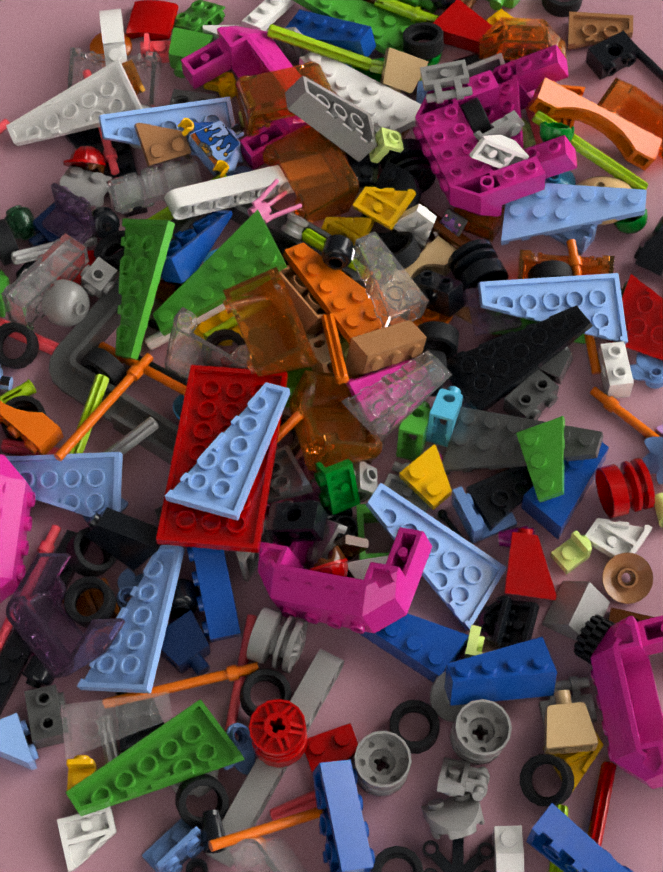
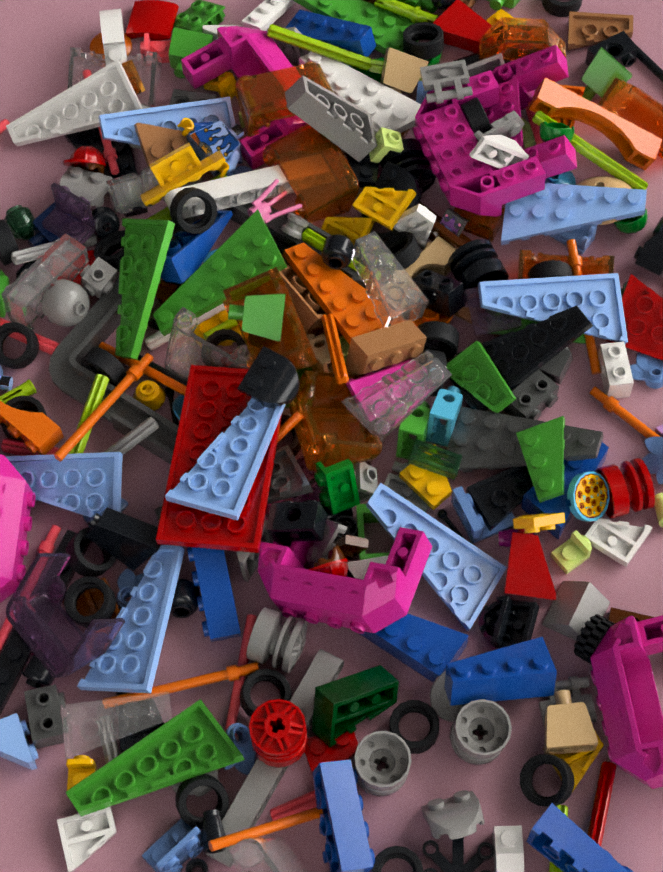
(150, 394): none -> yellow cone
(170, 393): none -> black hinge
(179, 169): none -> yellow bracket
(186, 645): dark blue torso -> none
(209, 215): none -> black tyre
(261, 315): none -> bright green torso
(271, 379): none -> black slope
(350, 701): none -> dark green wedge
(434, 462): none -> clear green tile
(458, 777): light grey plate -> none
(475, 642): yellowish green bracket -> none
(480, 377): none -> bright green wing
(535, 522): none -> yellow wing
(588, 496): none -> tile
(601, 74): none -> bright green torso
(640, 578): medium nougat dish -> none

